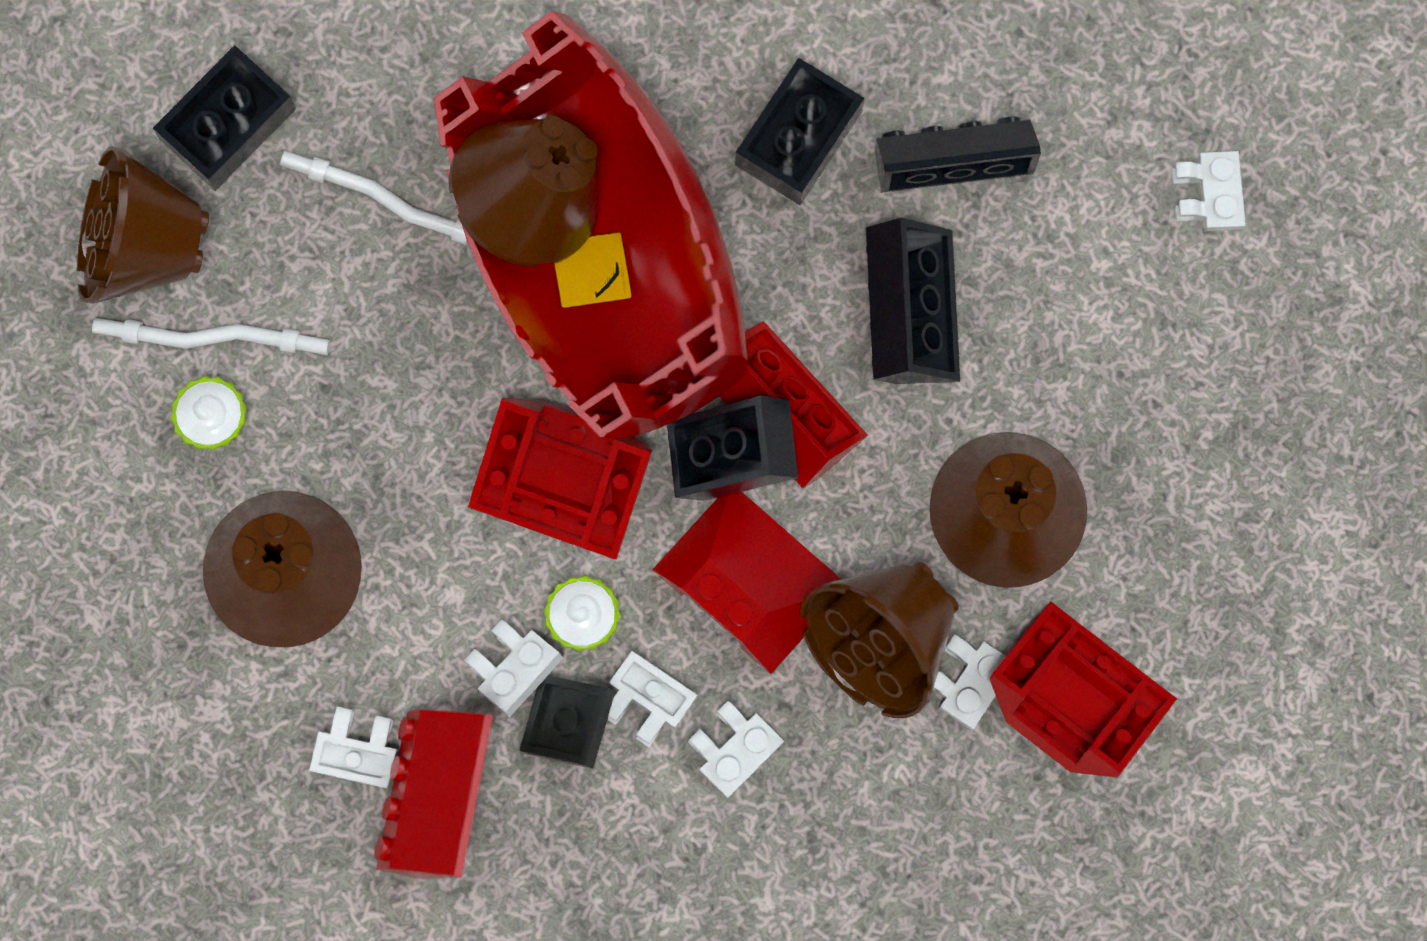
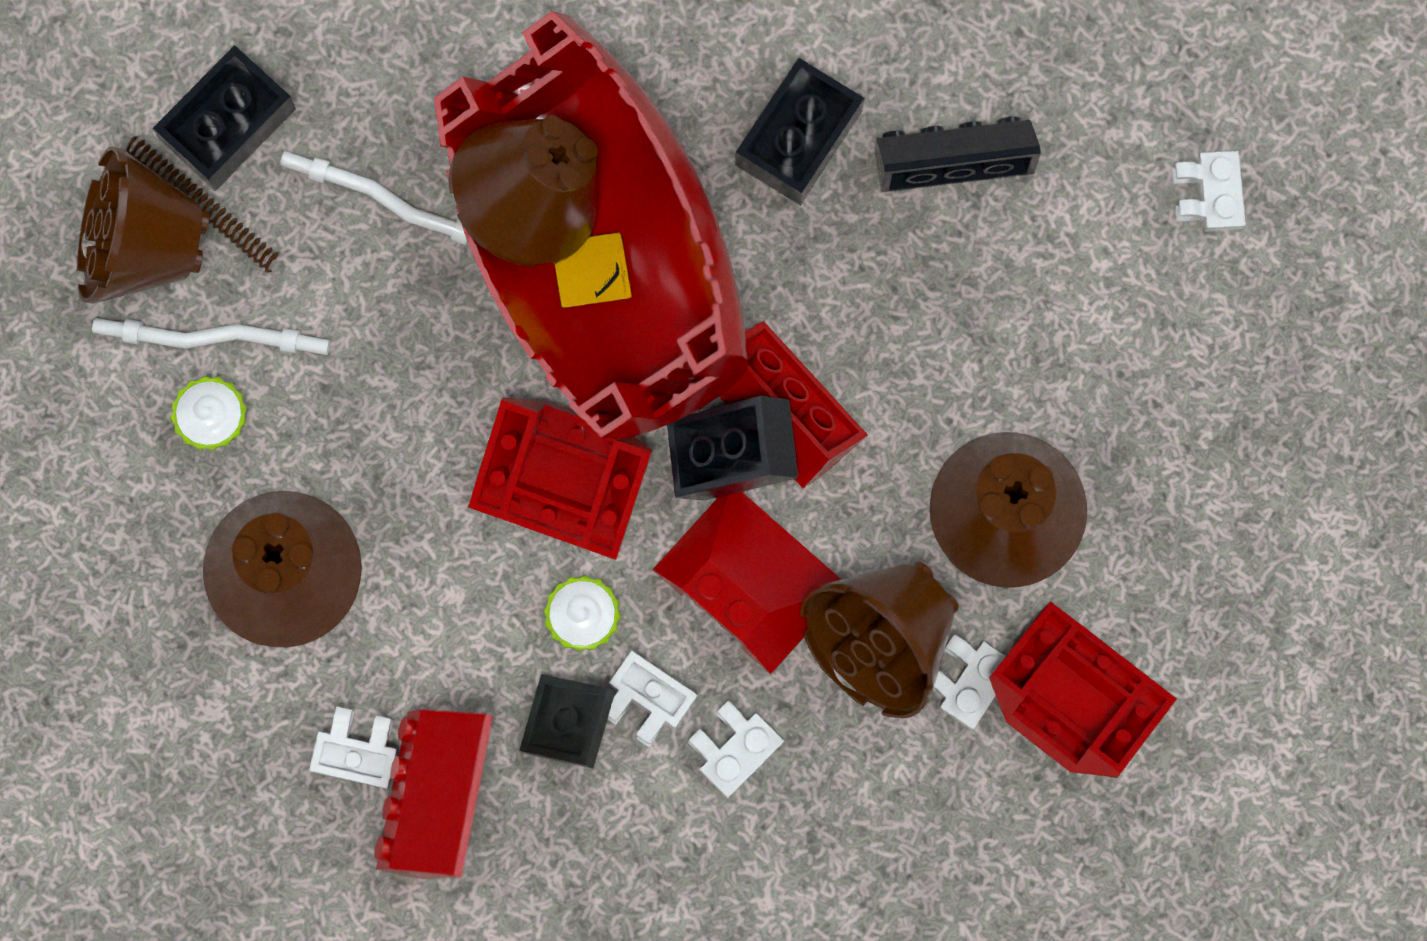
(152, 153): none -> reddish brown piece
(519, 672): white plate -> none
(912, 303): black slope -> none

